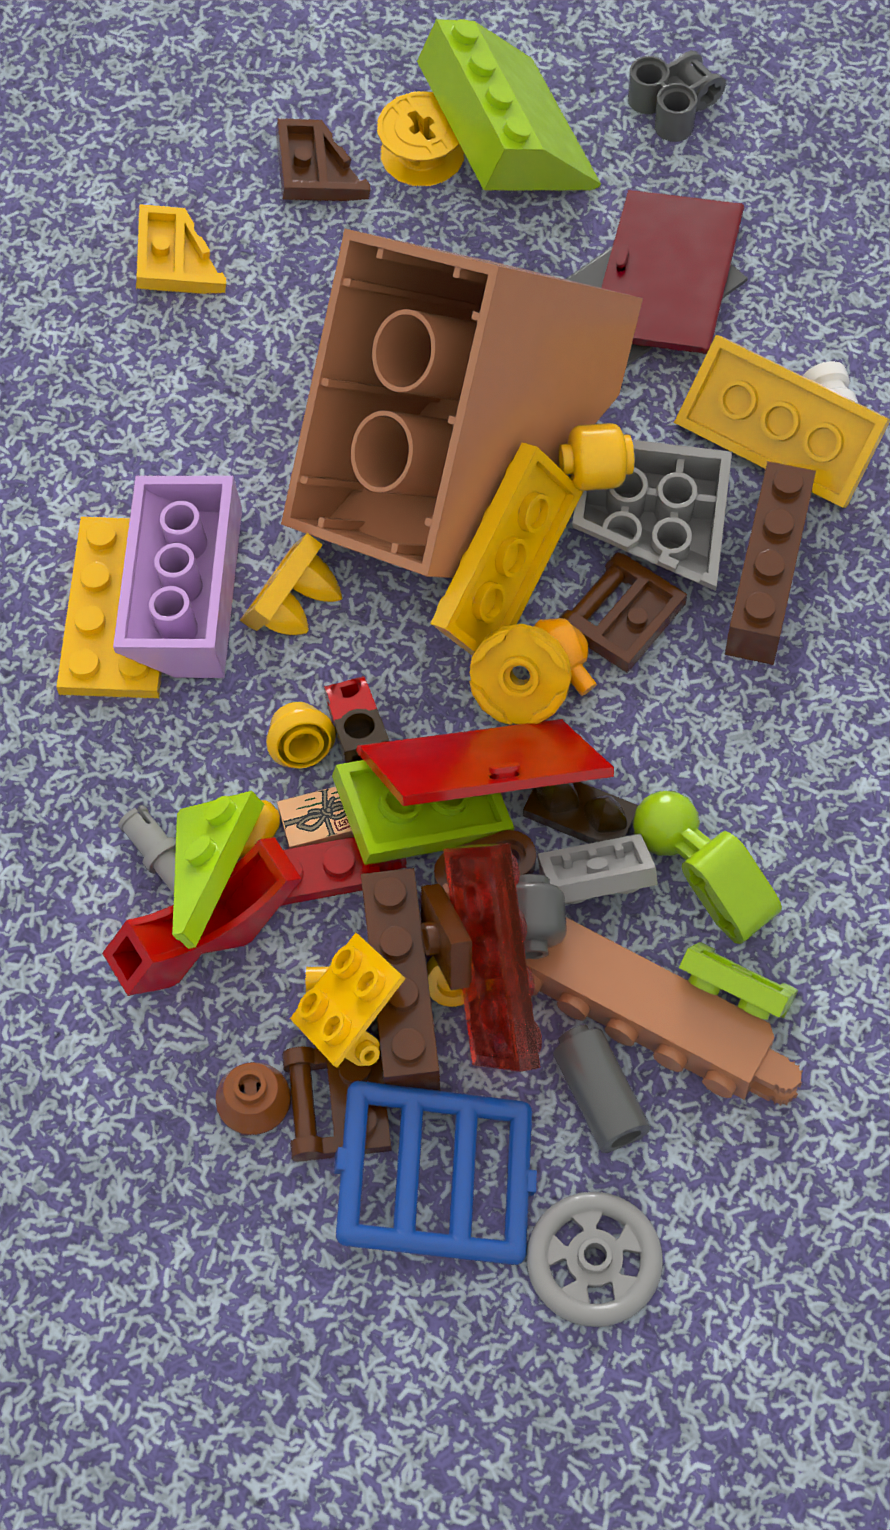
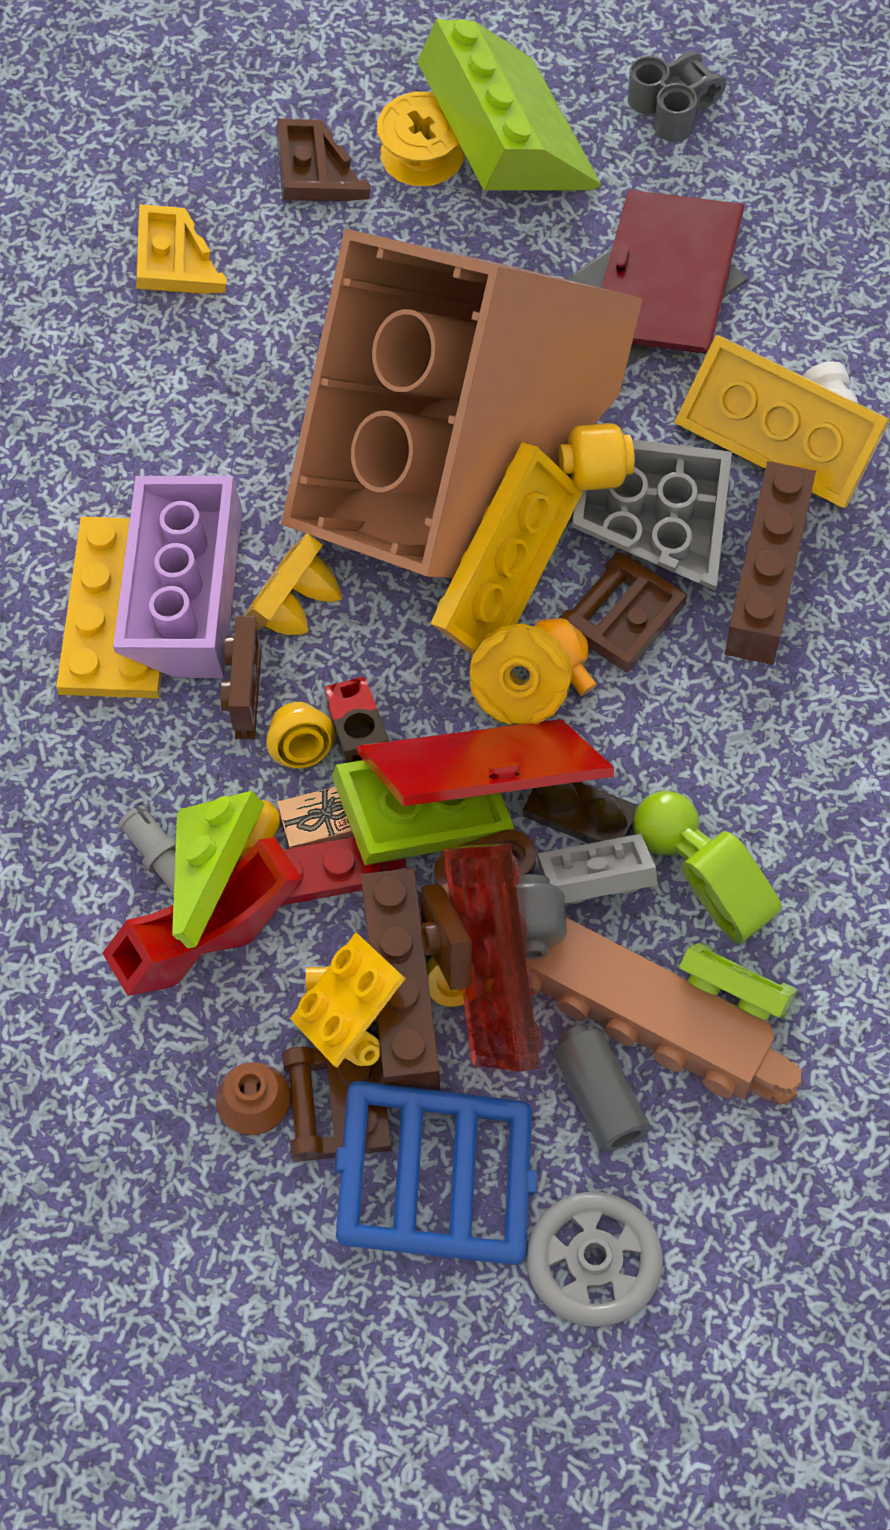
(241, 692): none -> reddish brown plate

